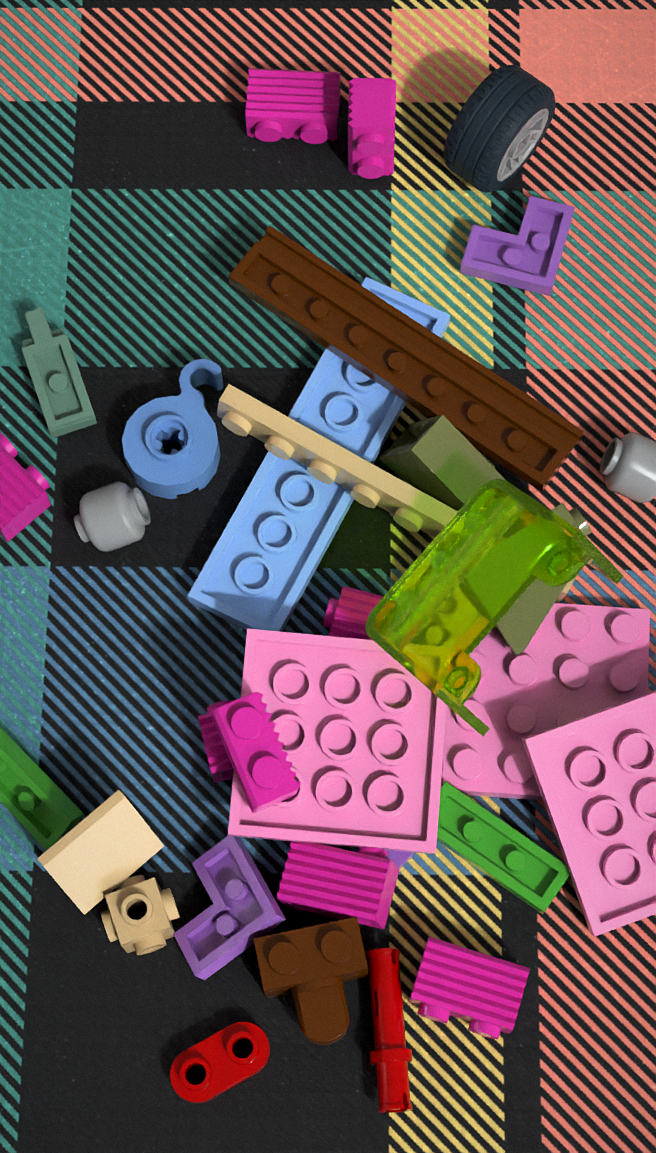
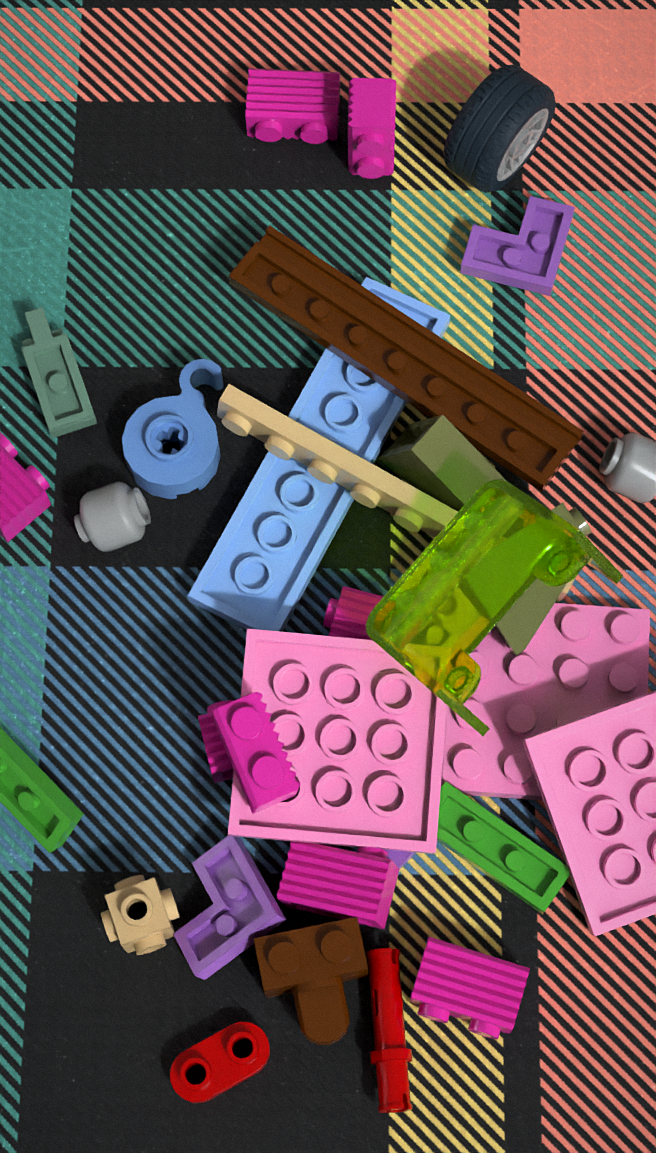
(101, 852): tan slope -> none

